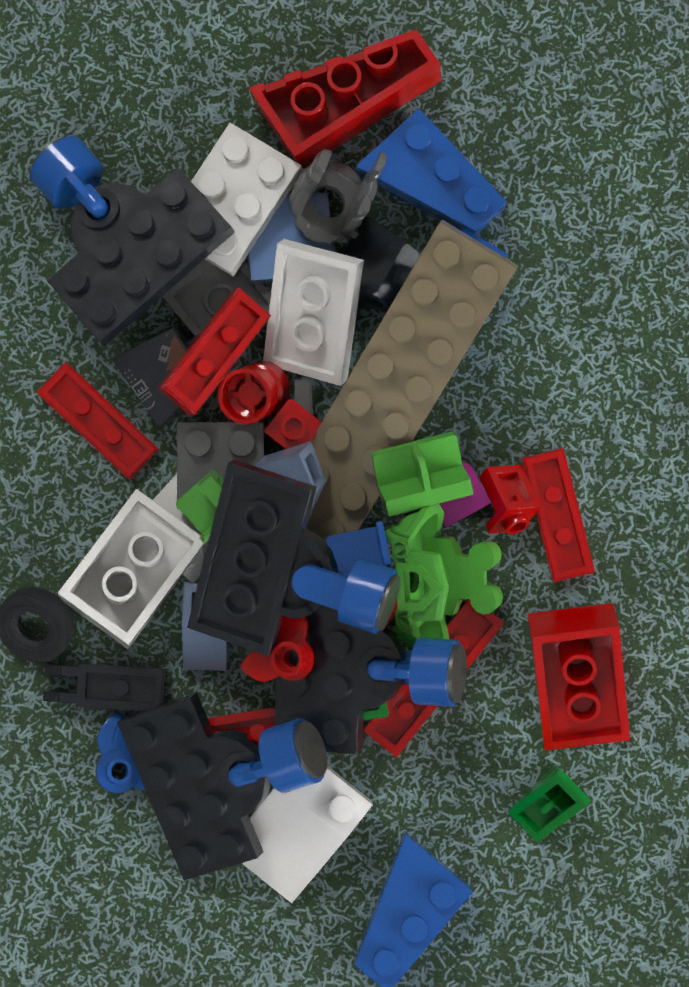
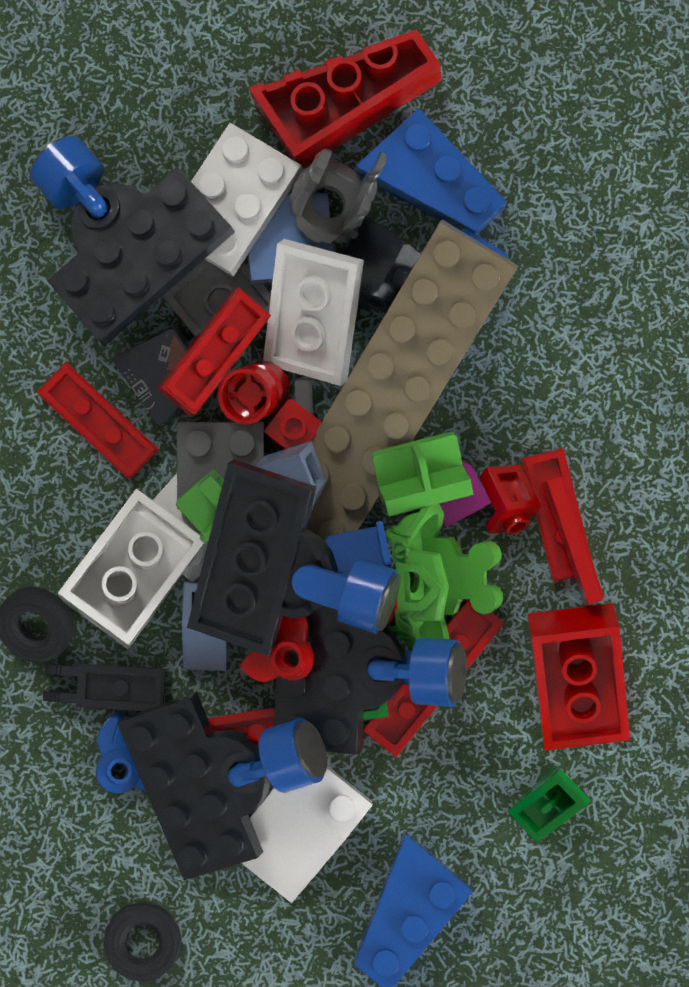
(129, 965): none -> black tyre
(573, 540): none -> red tile

